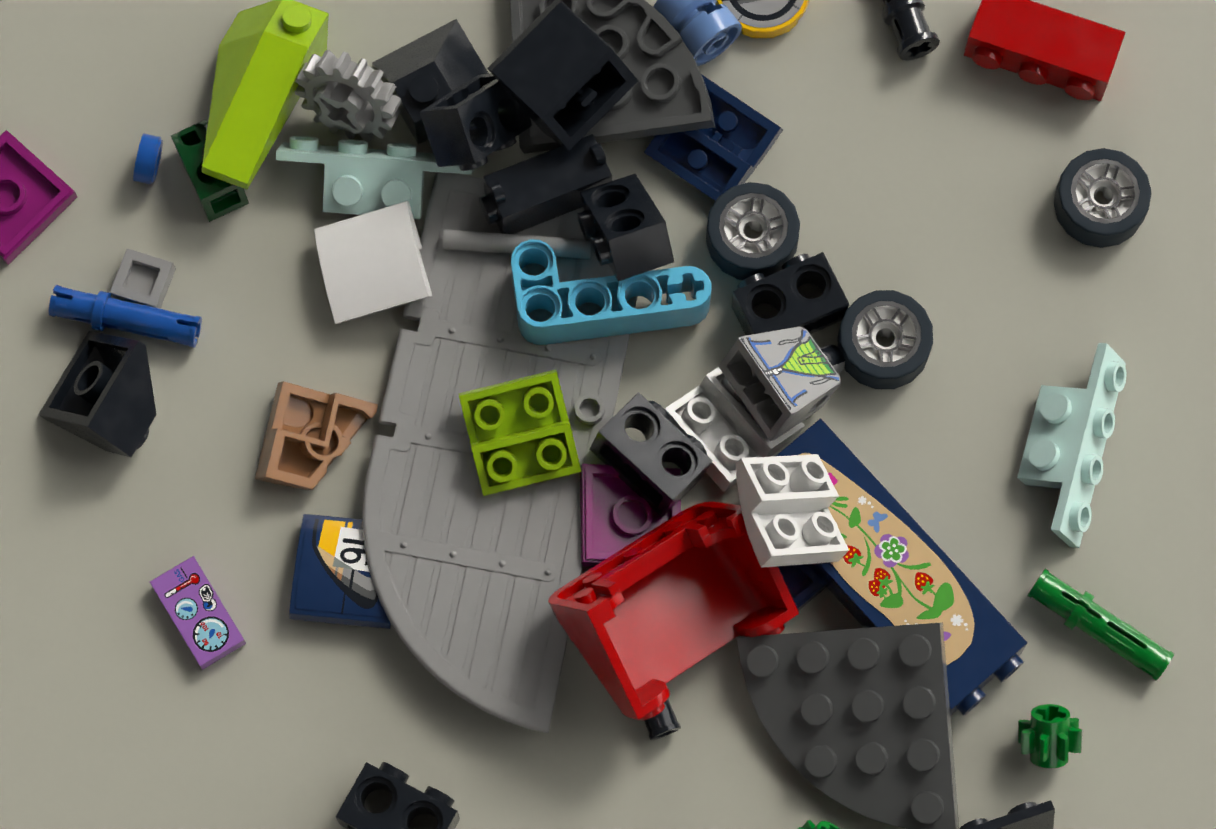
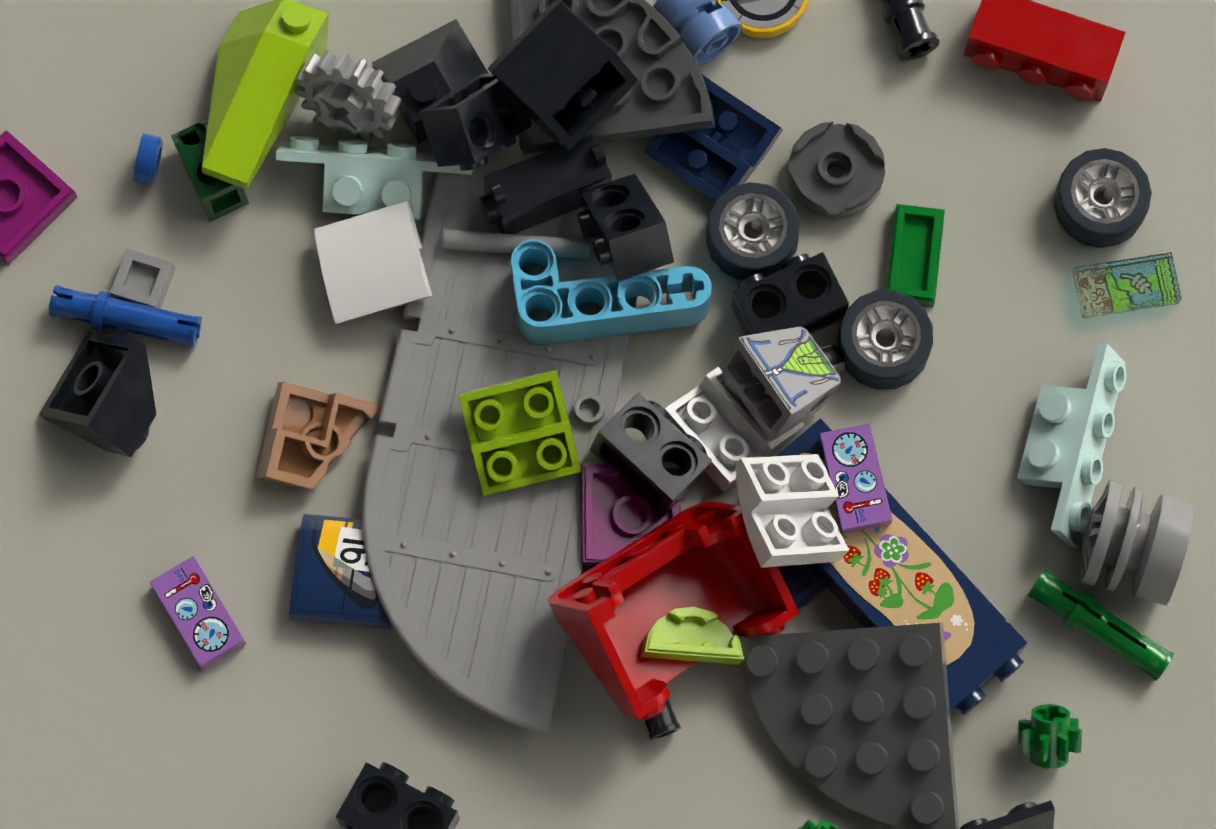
(692, 636): none -> lime tile
(842, 147): none -> dark grey plate
(857, 477): none -> medium lavender tile
(915, 252): none -> green tile
(1127, 285): none -> clear light blue tile
(1137, 542): none -> light grey wheel

